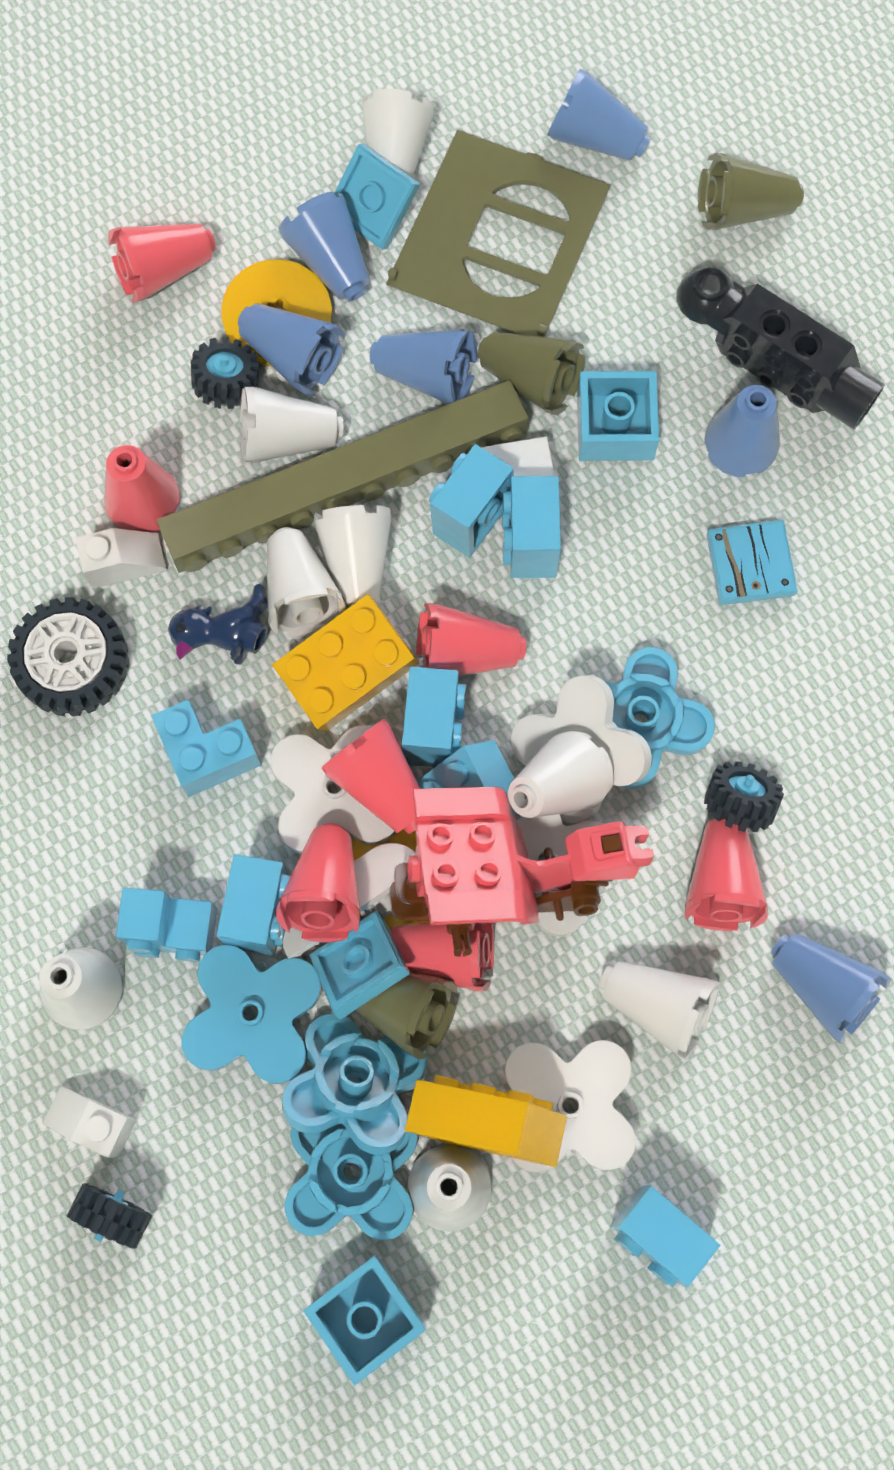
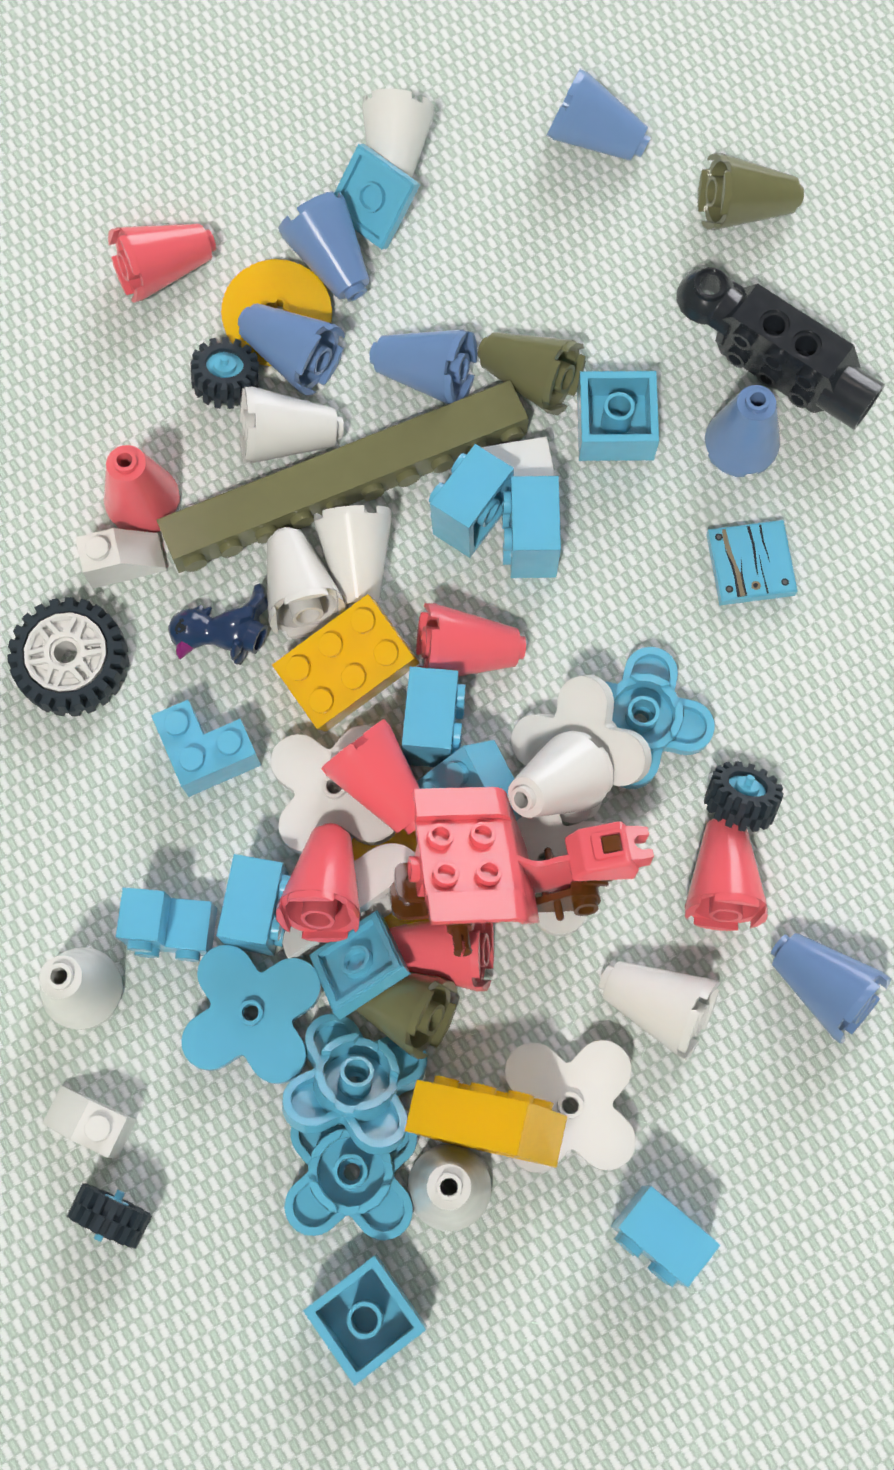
(440, 236): olive door -> none

